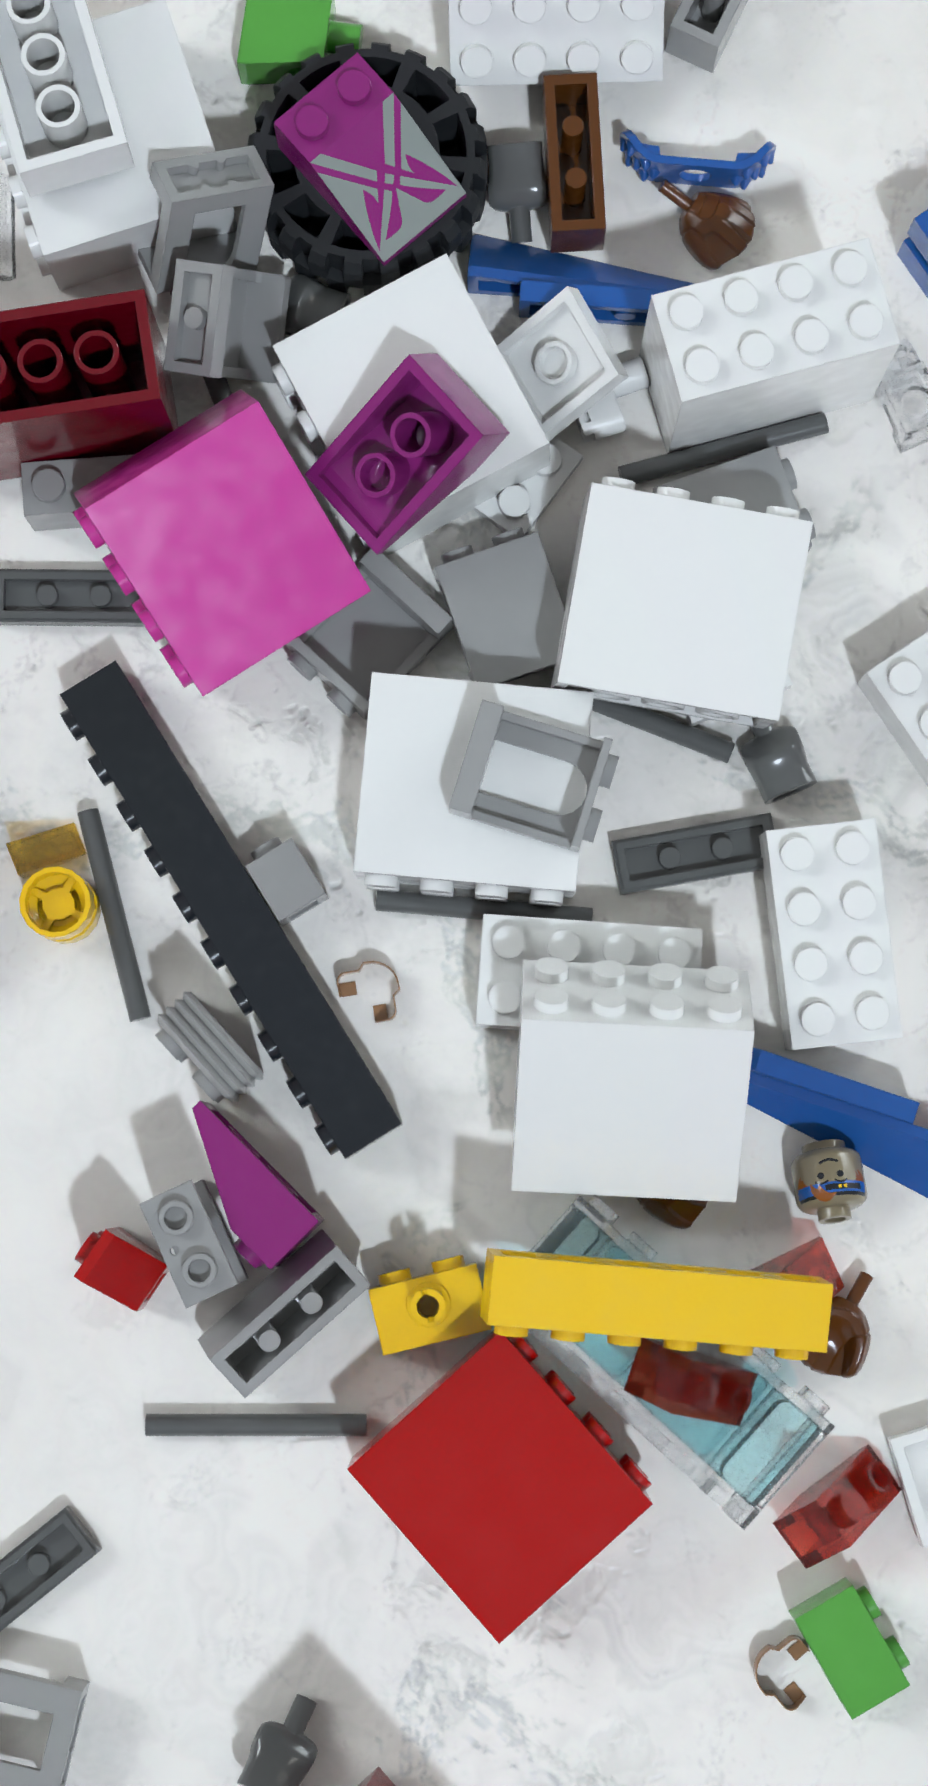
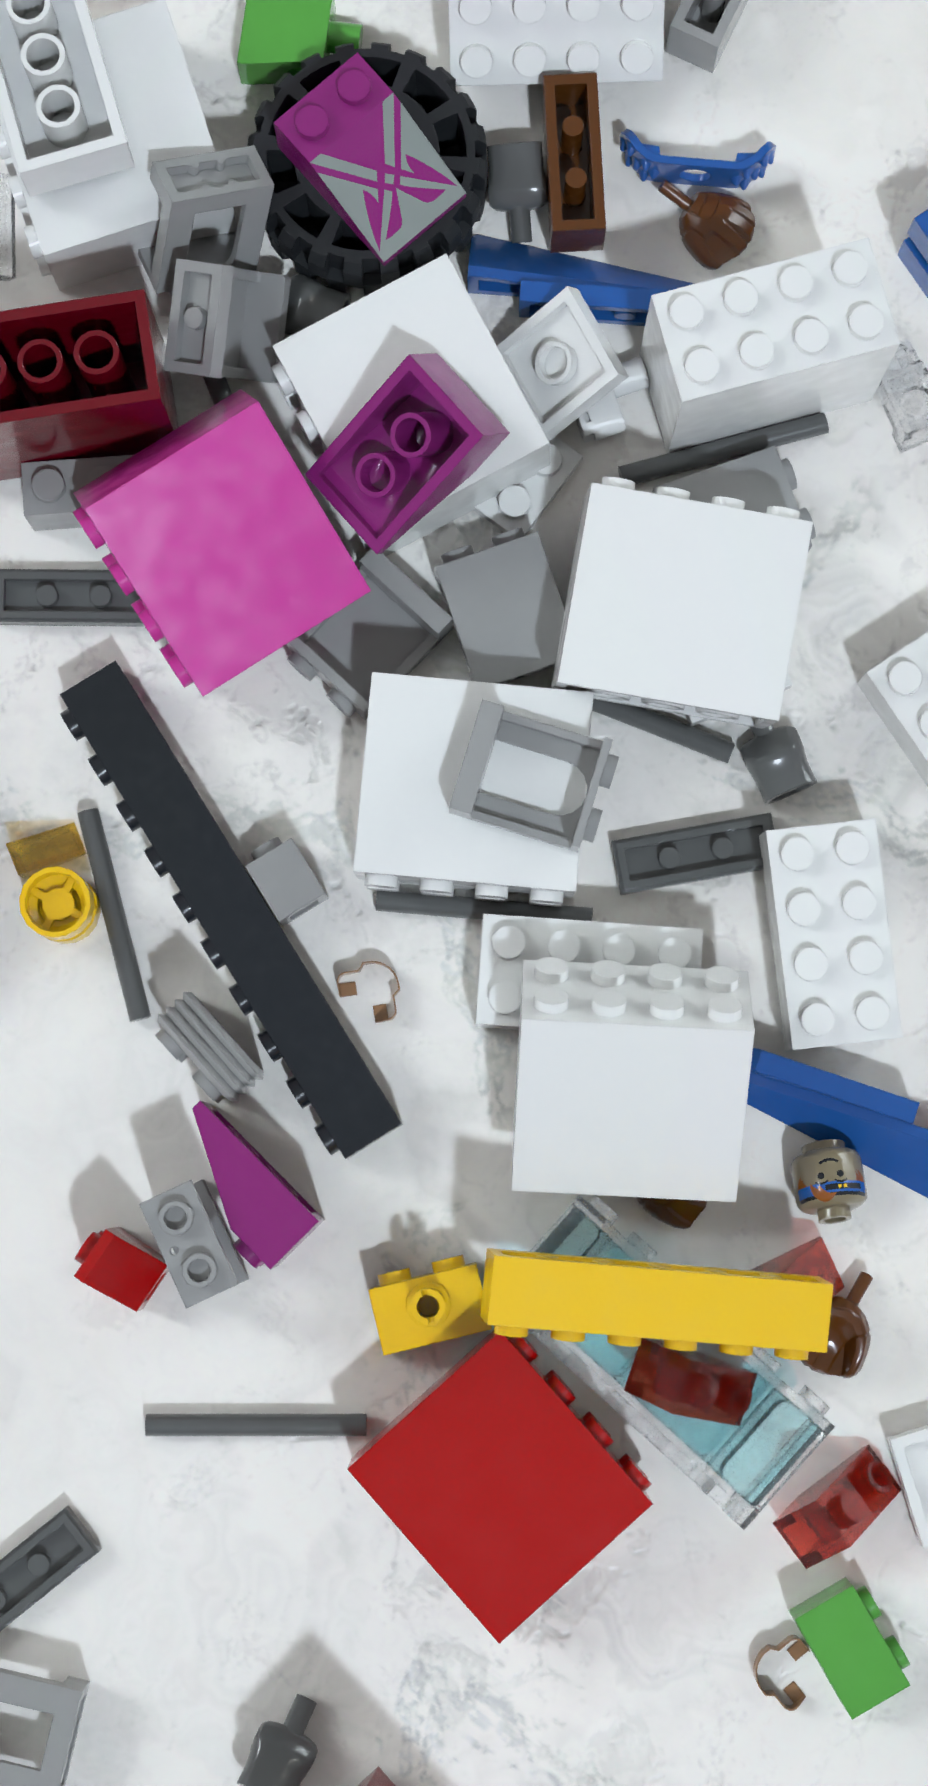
(283, 1313): light grey brick -> none

